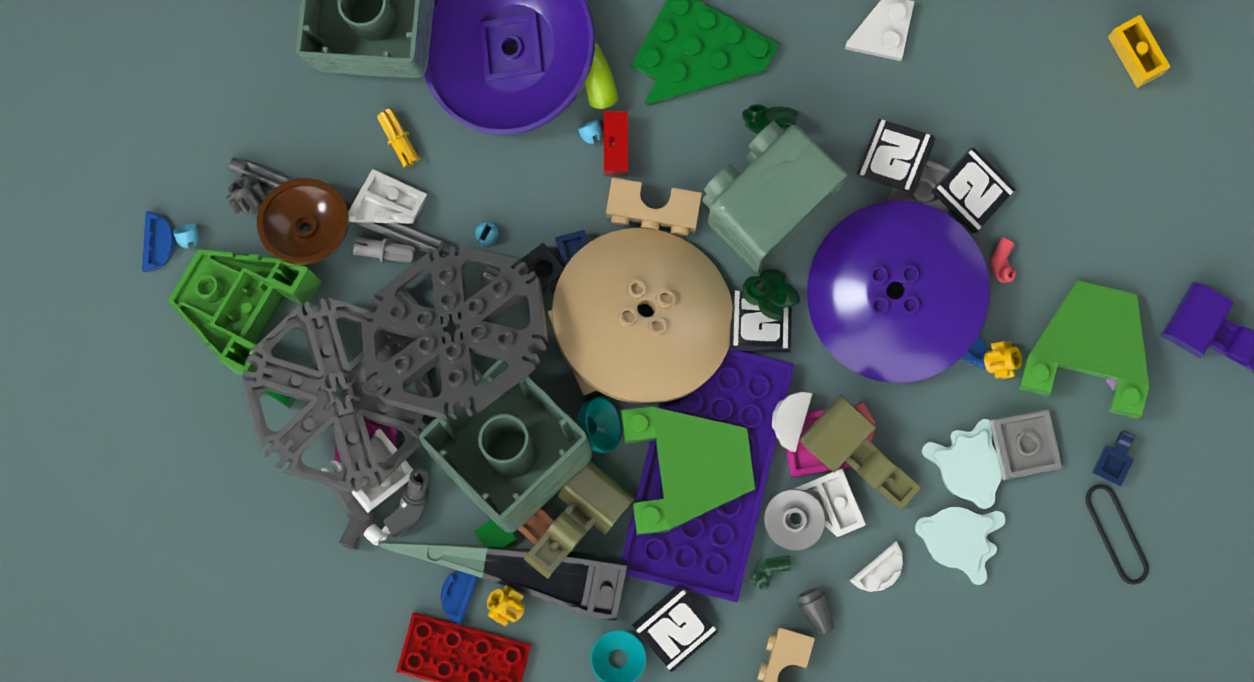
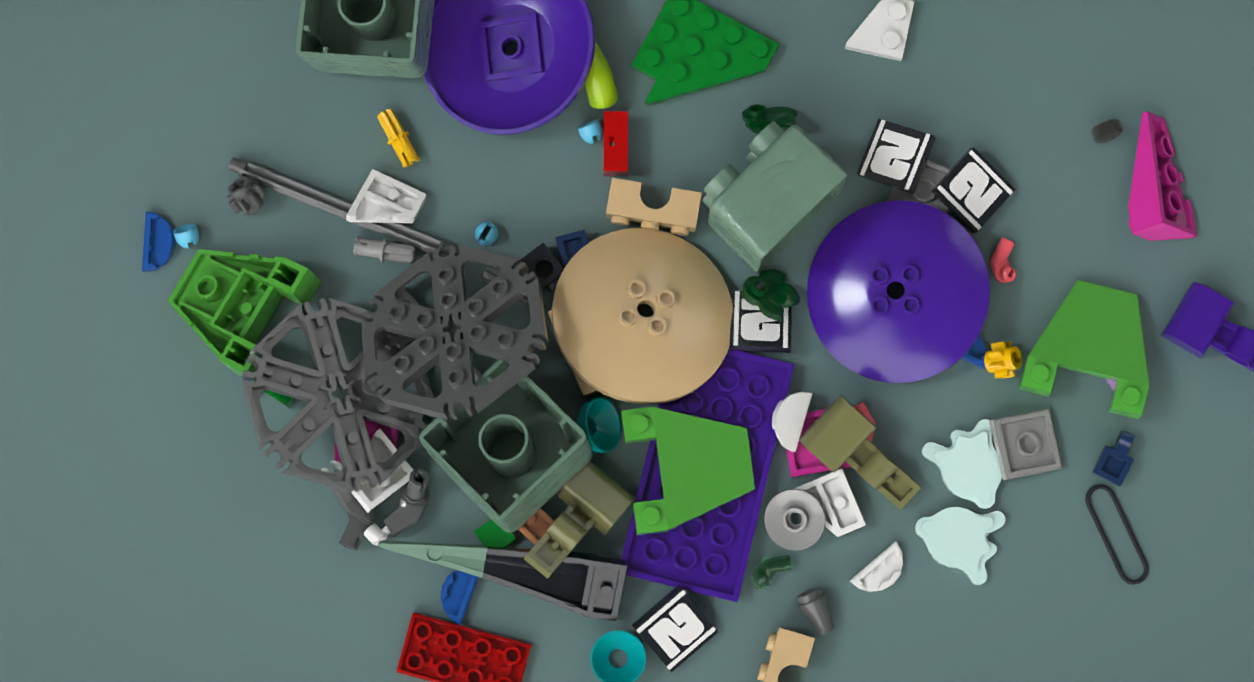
(300, 205): reddish brown dish -> none
(505, 605): yellow gear -> none
(1106, 131): none -> clear smoke tile
(1139, 51): yellow brick -> none
(1156, 196): none -> dark pink wedge

